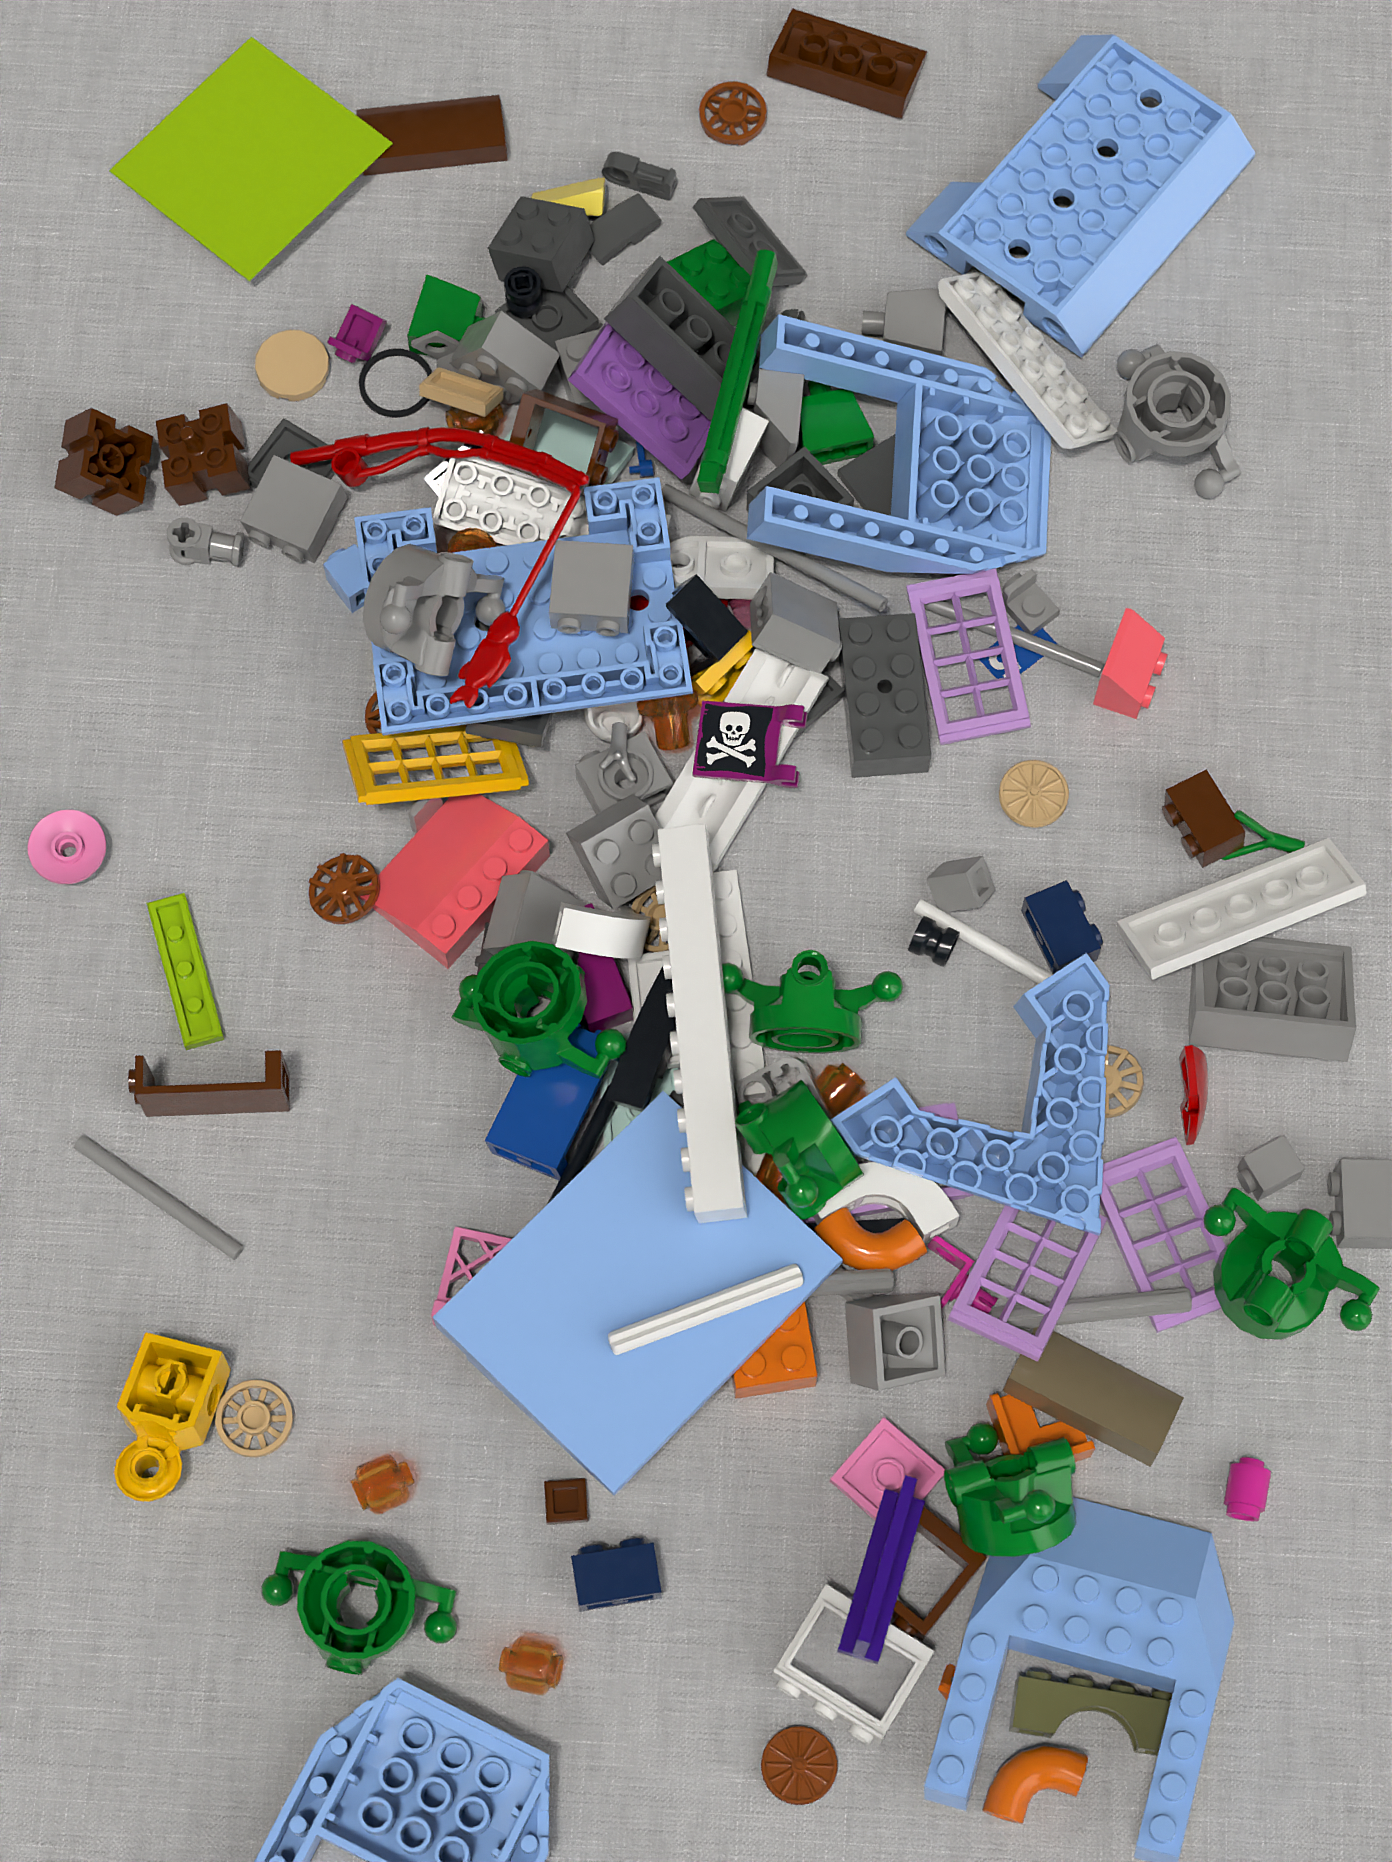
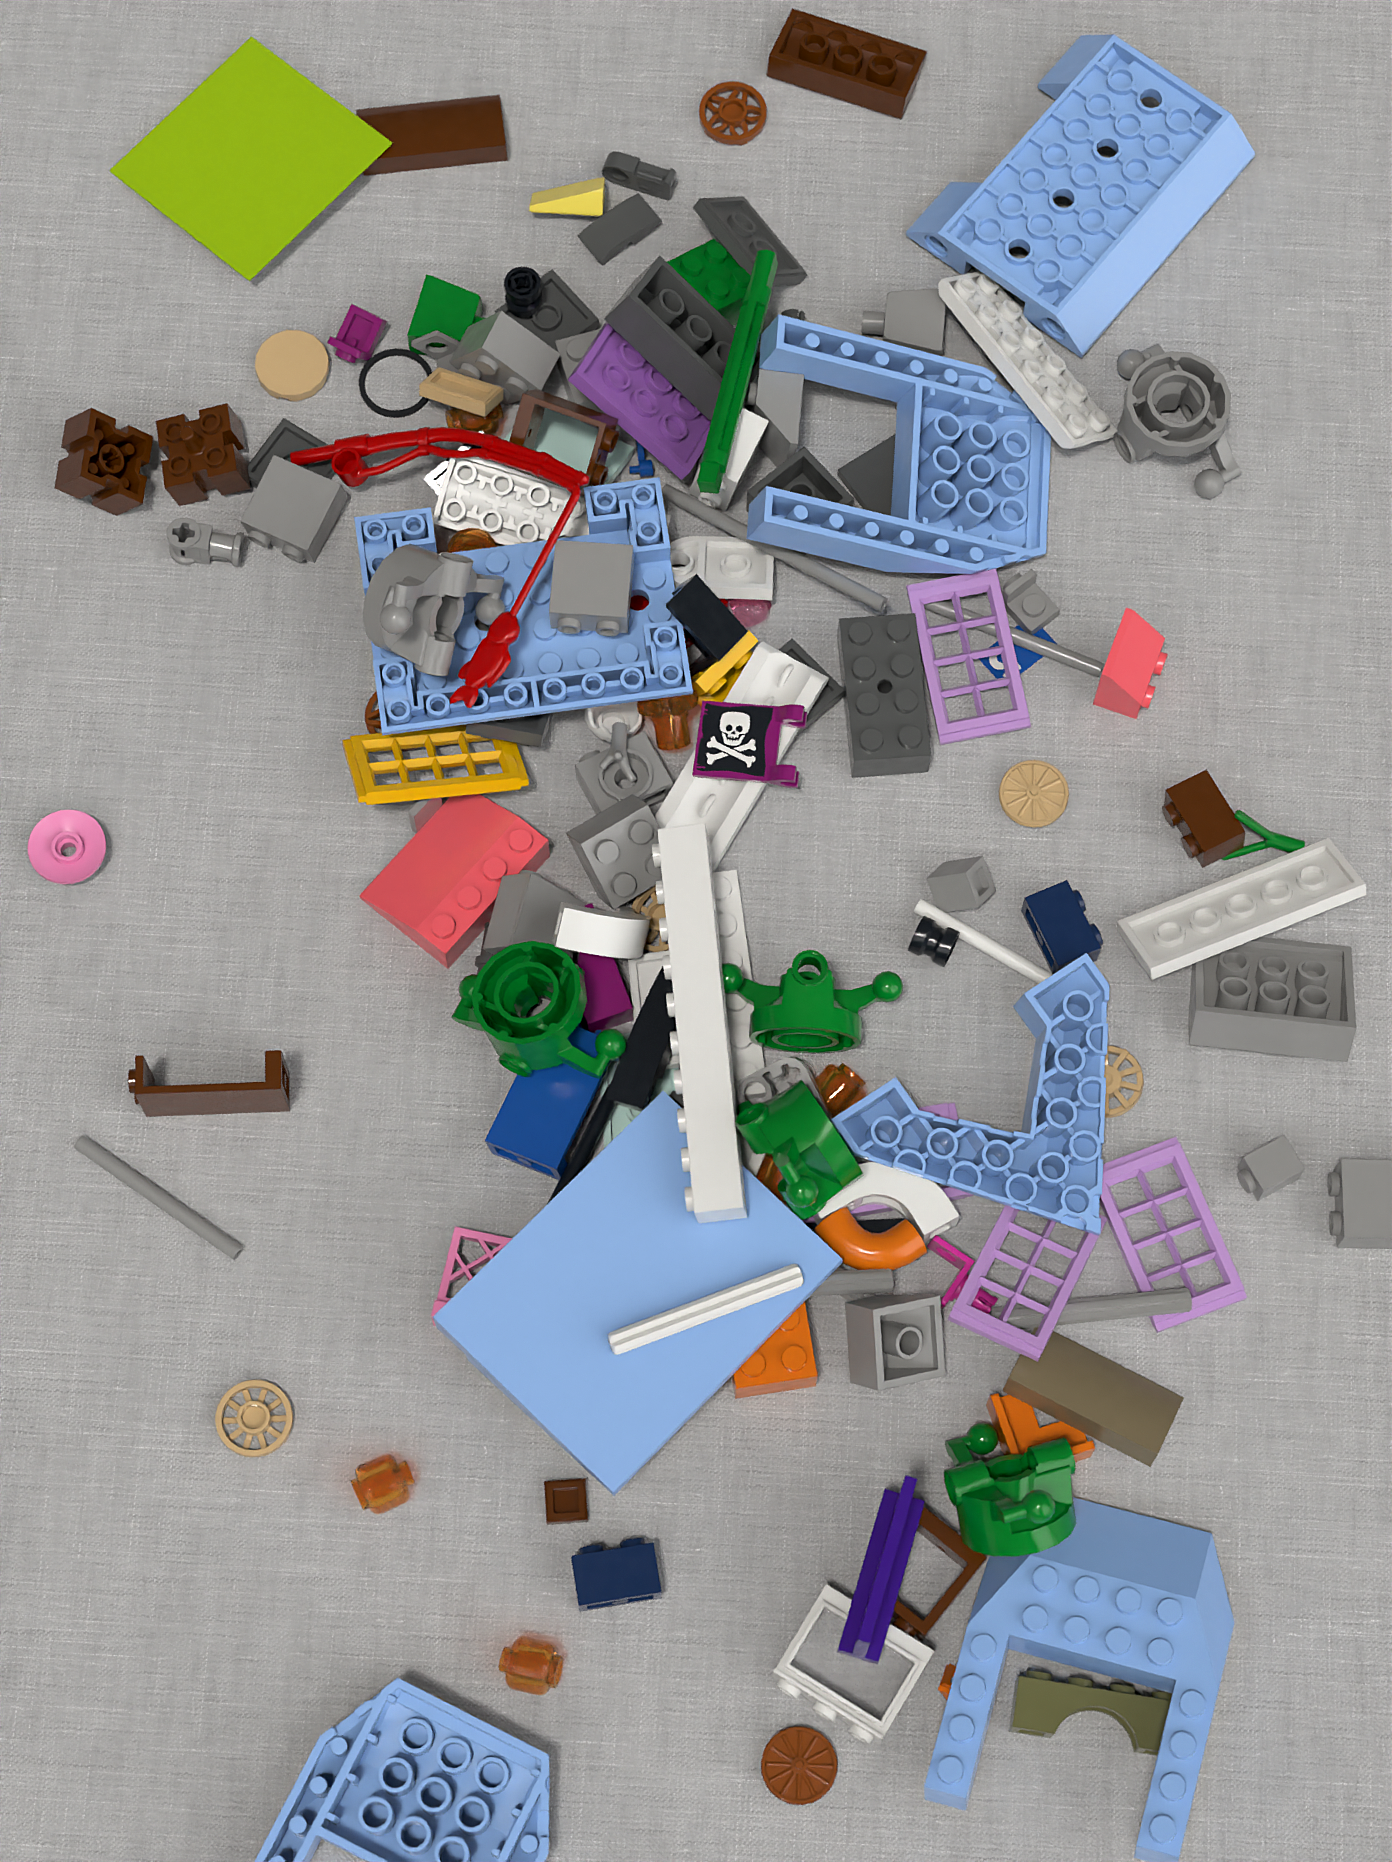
(169, 1409): yellow brick -> none
(185, 971): lime tile -> none
(327, 1583): green piece -> none
(343, 888): dark orange wheel -> none
(345, 576): light blue brick -> none
(544, 238): dark grey brick -> none
(795, 624): light grey piece -> none
(833, 424): green torso -> none
(882, 1464): bright pink plate -> none
(1028, 1774): orange cylinder -> none
(1195, 1083): red brick -> none
(1247, 1489): dark pink brick -> none
(1304, 1248): green piece -> none

